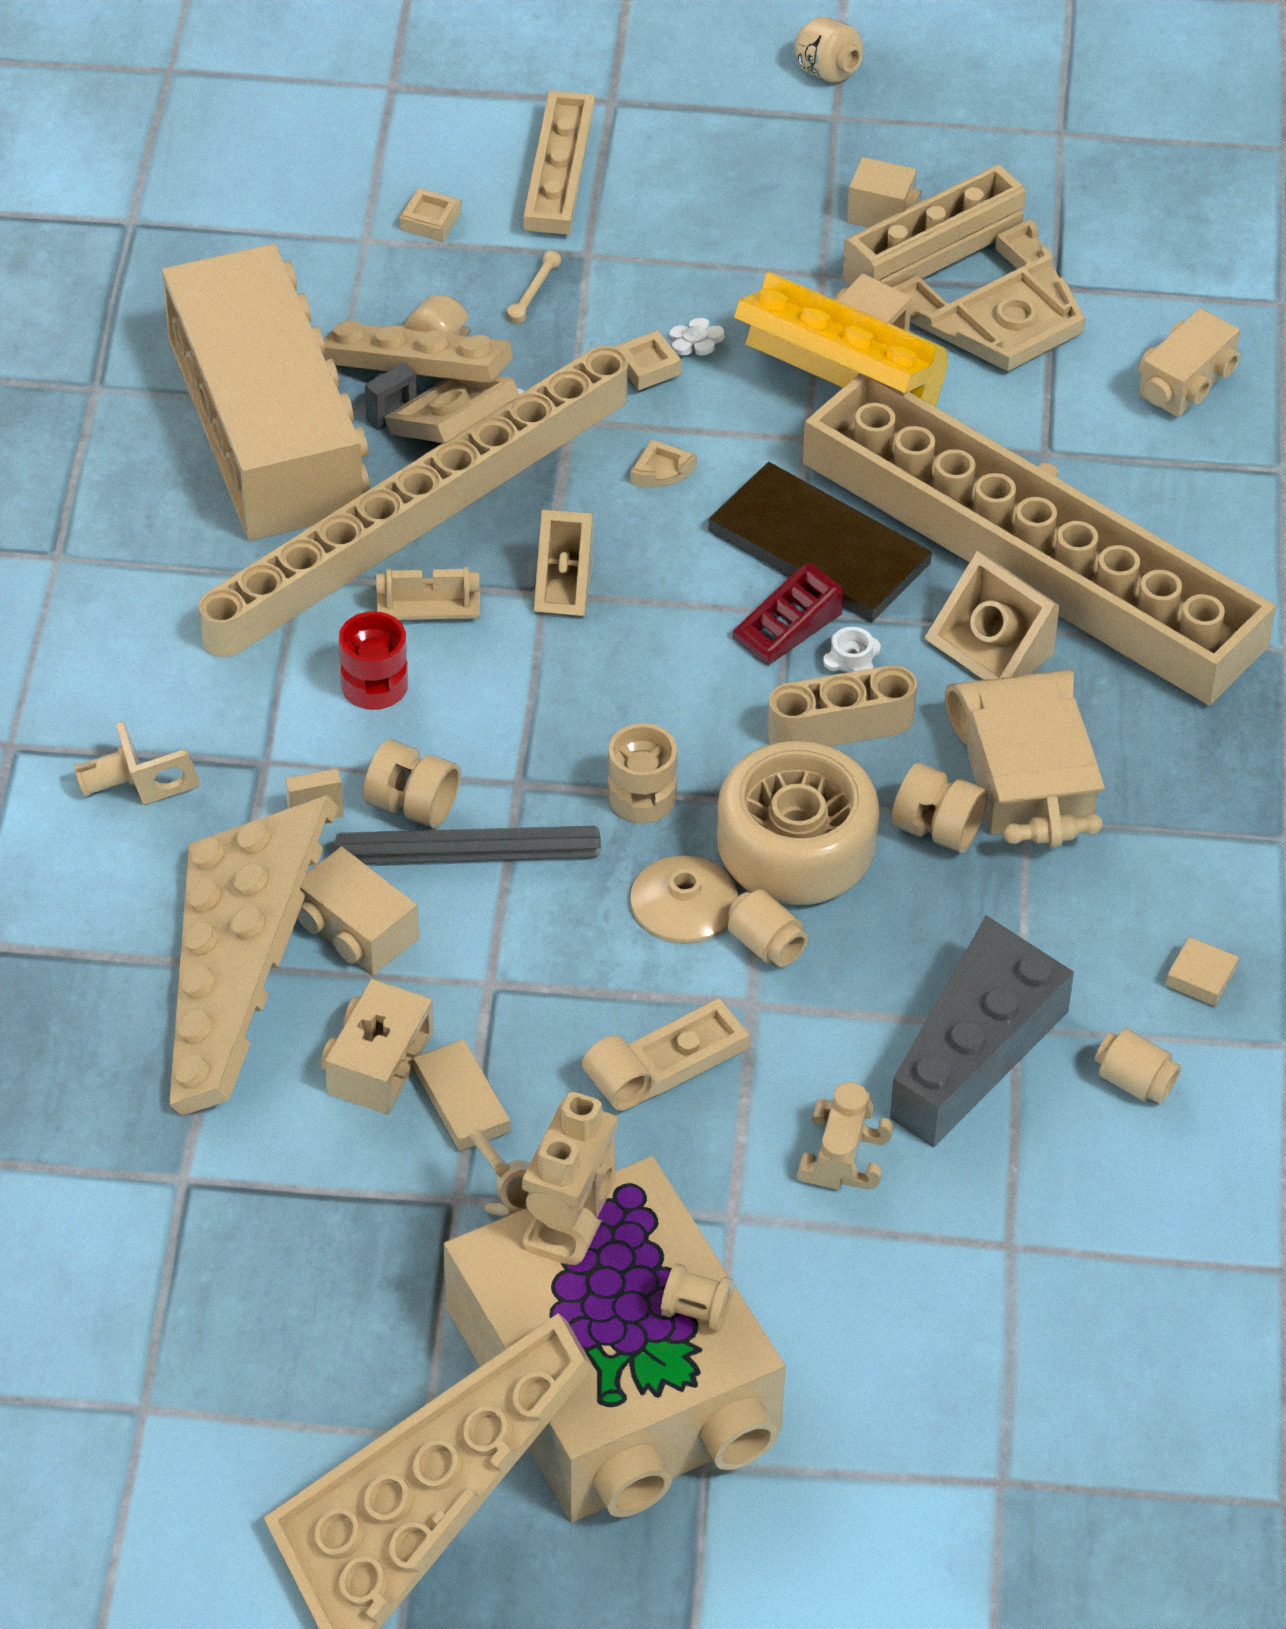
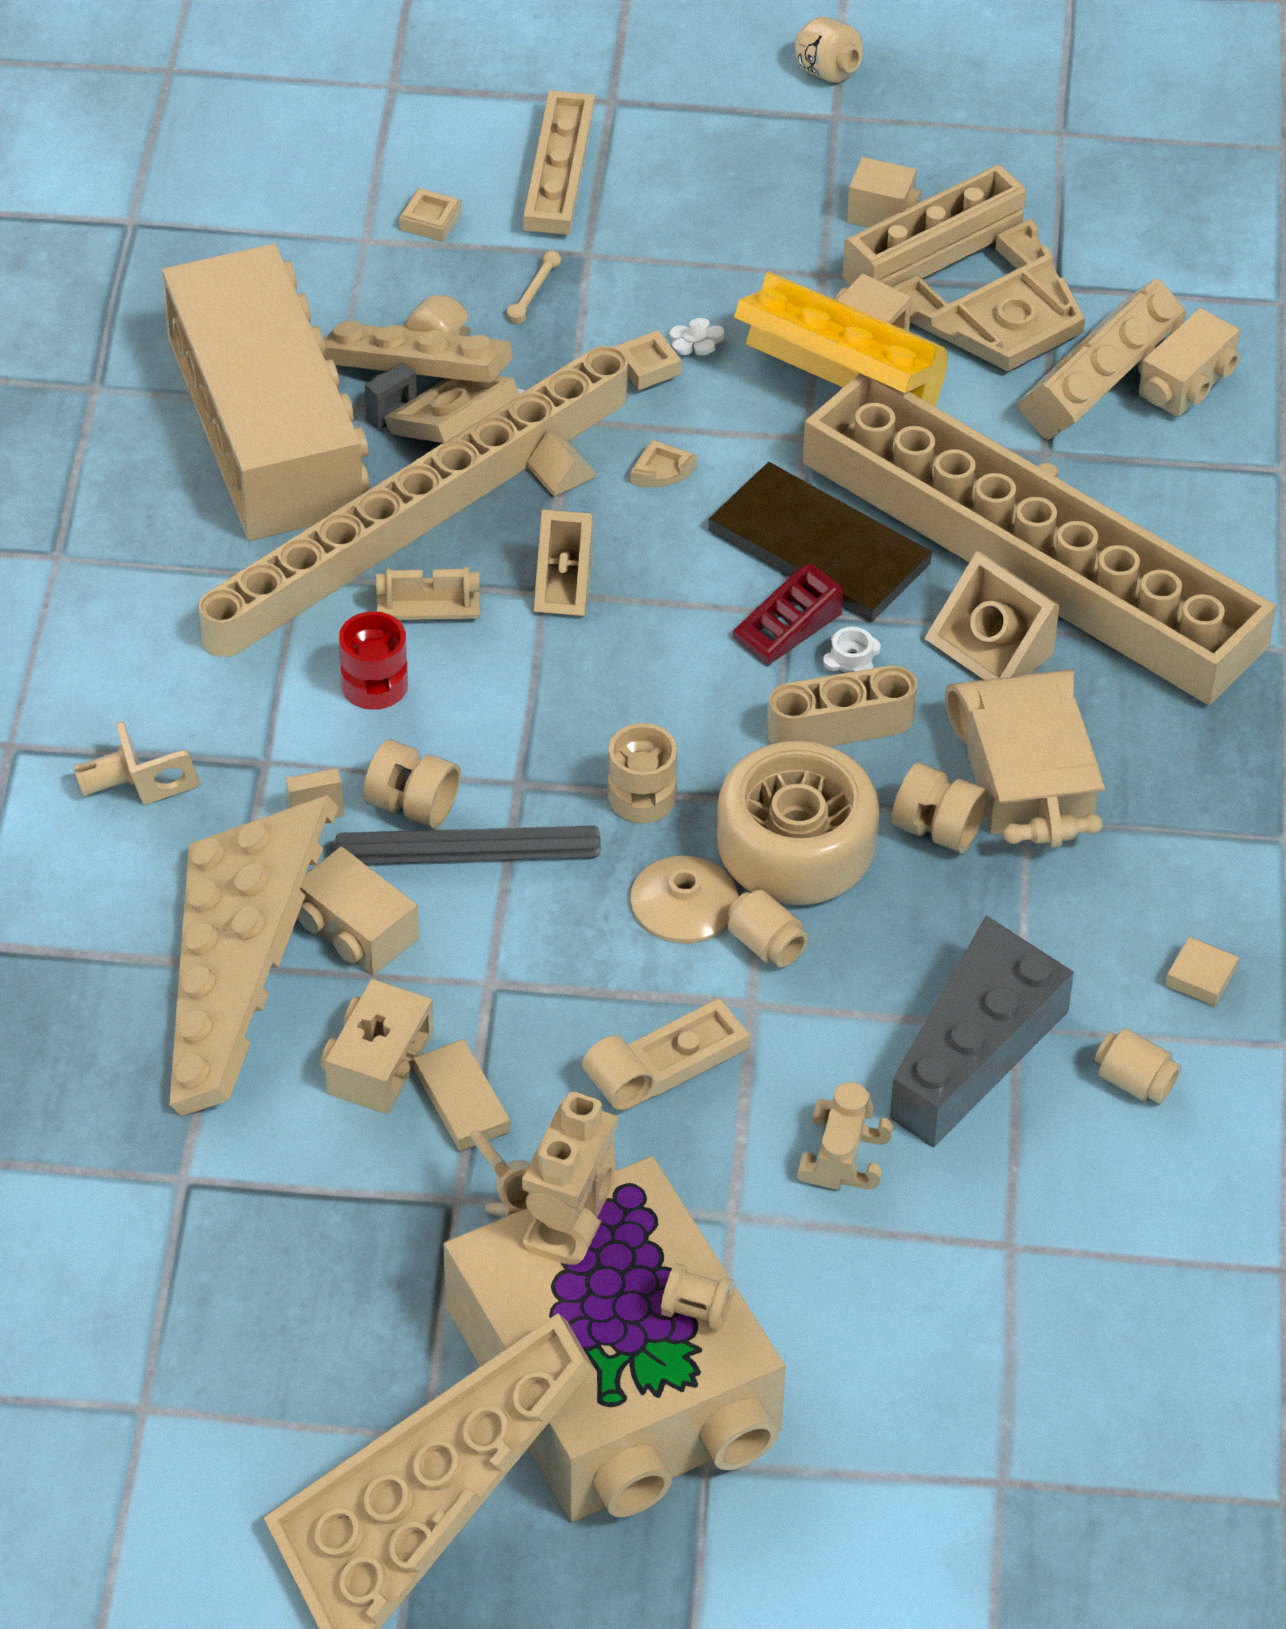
(559, 465): none -> tan slope
(1101, 359): none -> tan brick

